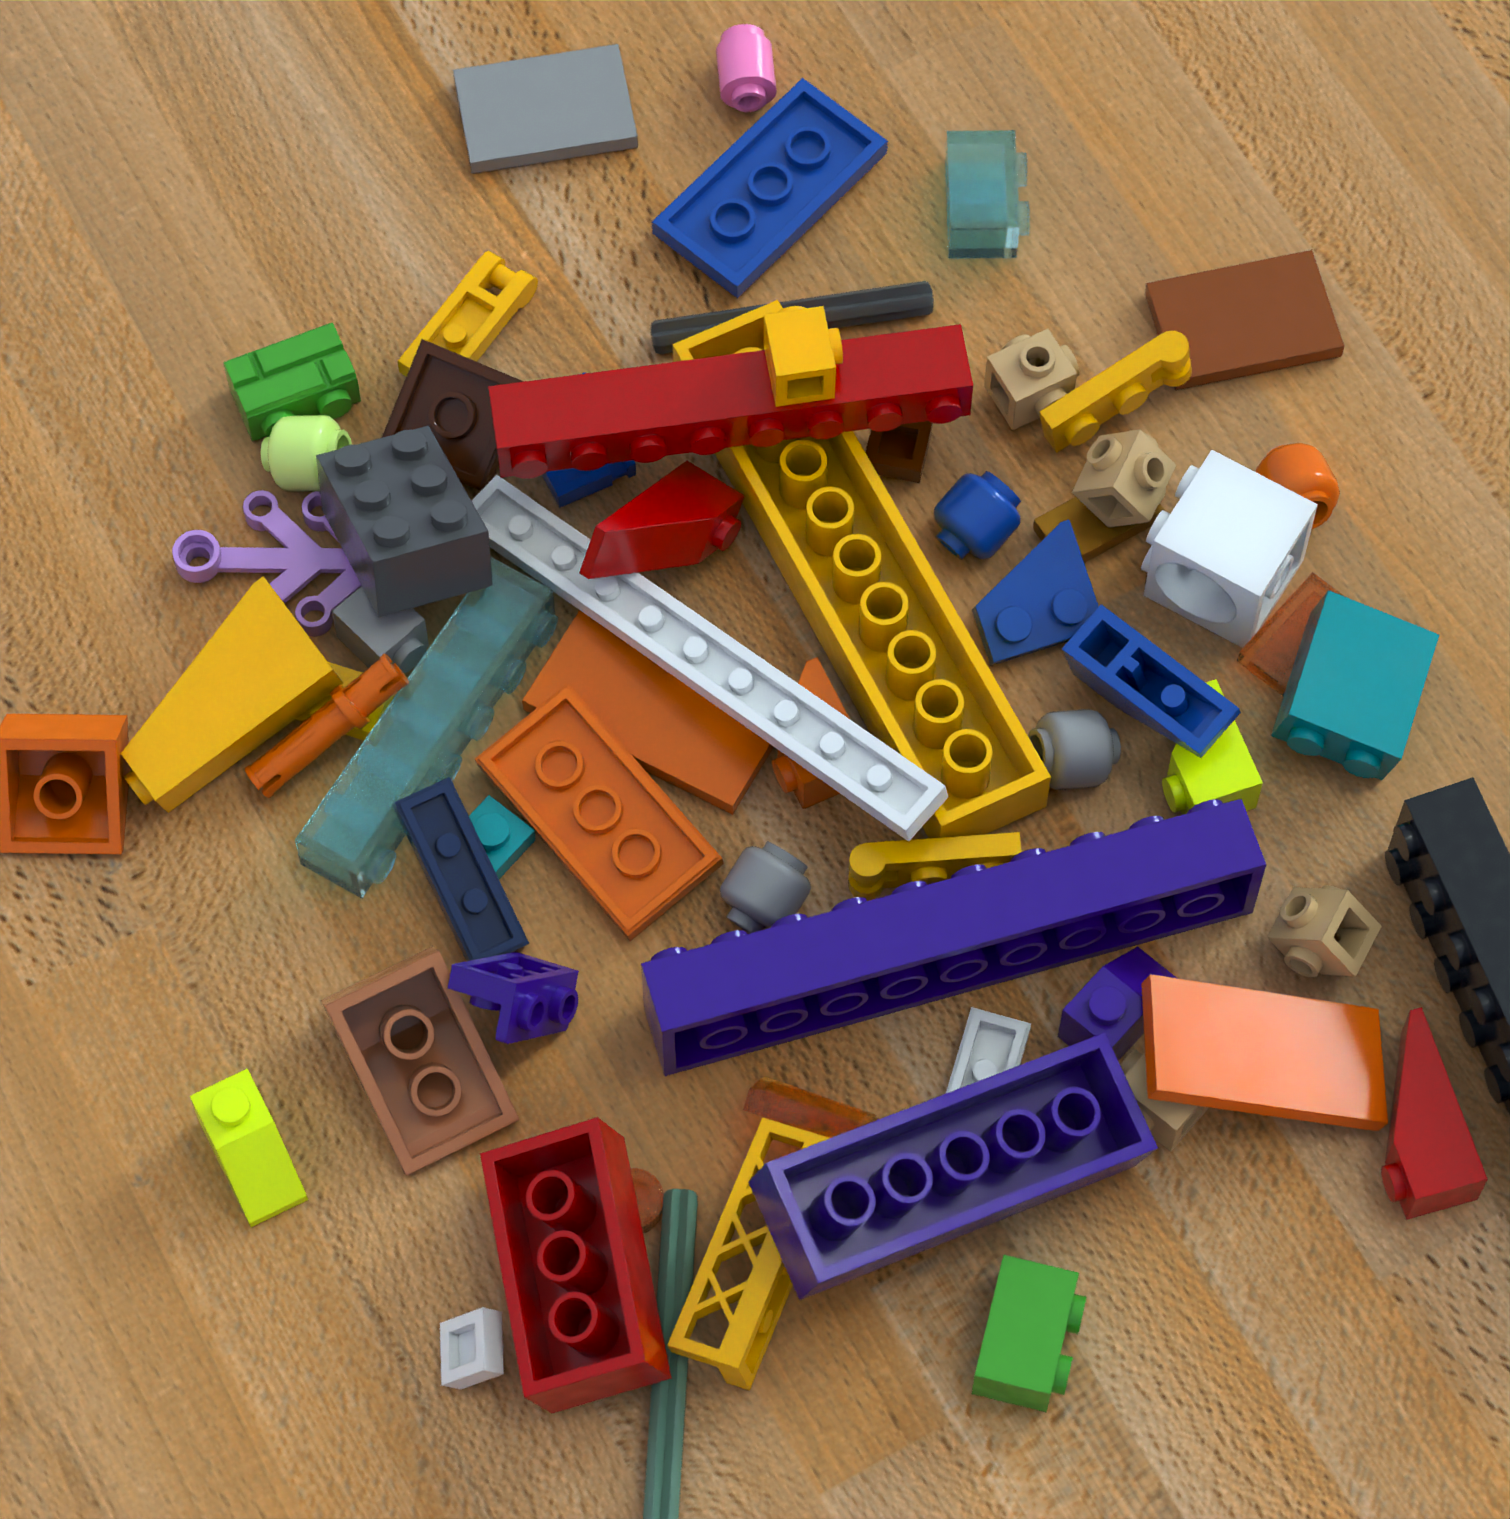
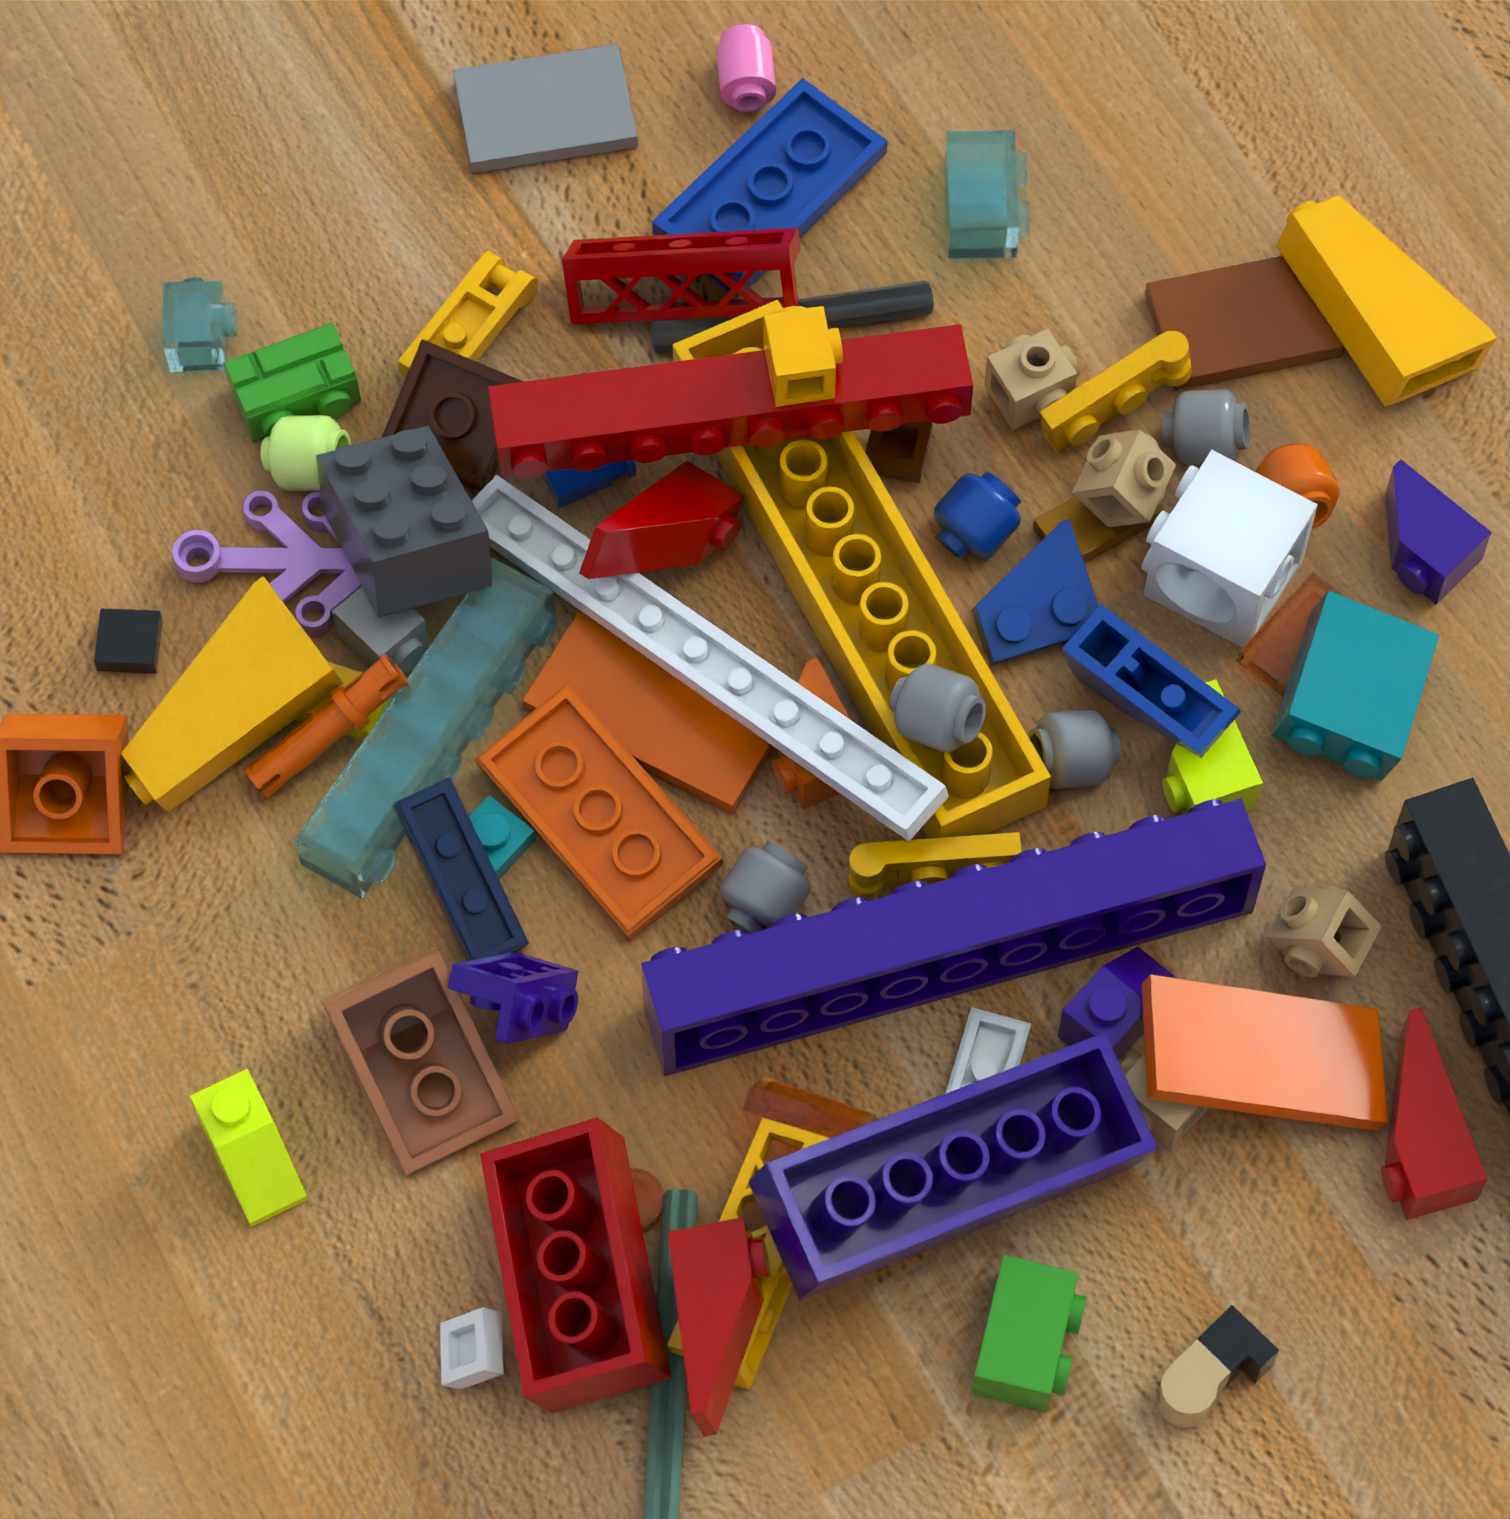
(128, 640): none -> black tile
(197, 325): none -> clear light blue brick
(679, 255): none -> red fence
(718, 1304): none -> red slope
(937, 707): none -> light grey head
(1206, 423): none -> light grey head
(1210, 1366): none -> leg
(1380, 302): none -> yellow slope
(1429, 535): none -> dark purple slope

